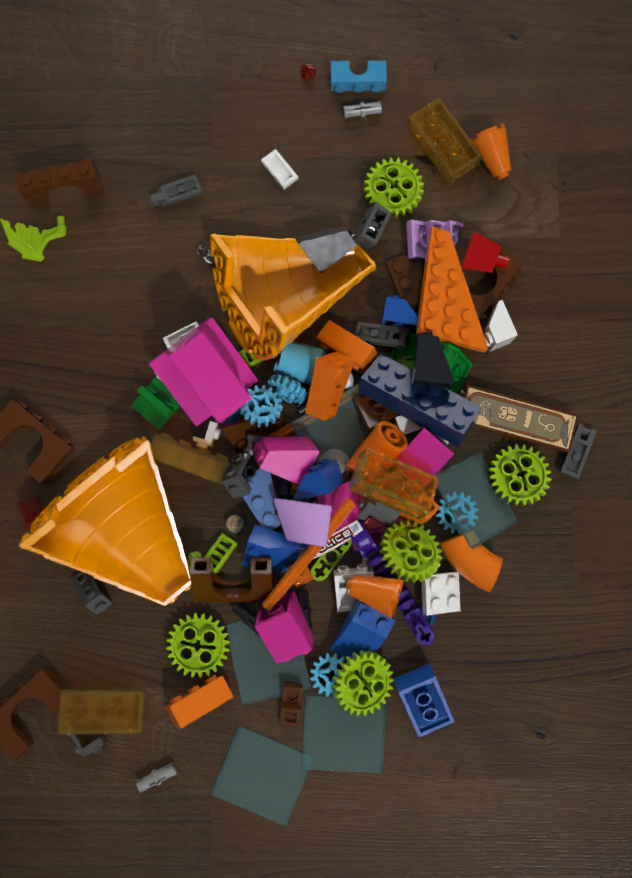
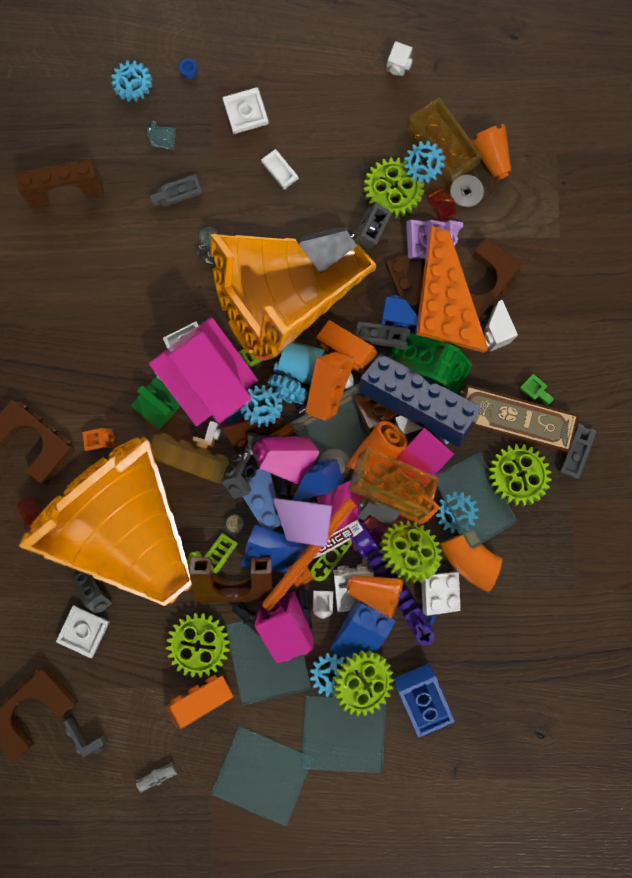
(29, 240): lime animal -> none
(82, 631): none -> white plate
(98, 439): none -> orange bracket
(99, 711): clear yellow brick -> none
(134, 83): none -> medium azure gear
(161, 136): none -> clear light blue bracket
(188, 68): none -> blue tile
(205, 235): none -> clear light blue tile
(245, 110): none -> white plate
(291, 704): reddish brown slope -> none
(308, 72): clear red hinge -> none
(323, 603): none -> white plate
(362, 109): light grey pin -> none
(372, 80): dark azure arch -> none
(399, 59): none -> white brick
(418, 166): none -> medium azure gear
(431, 363): black slope -> none
(443, 204): none -> clear red bracket
(469, 183): none -> light grey piece
(484, 255): red torso -> none
(535, 388): none -> bright green plate

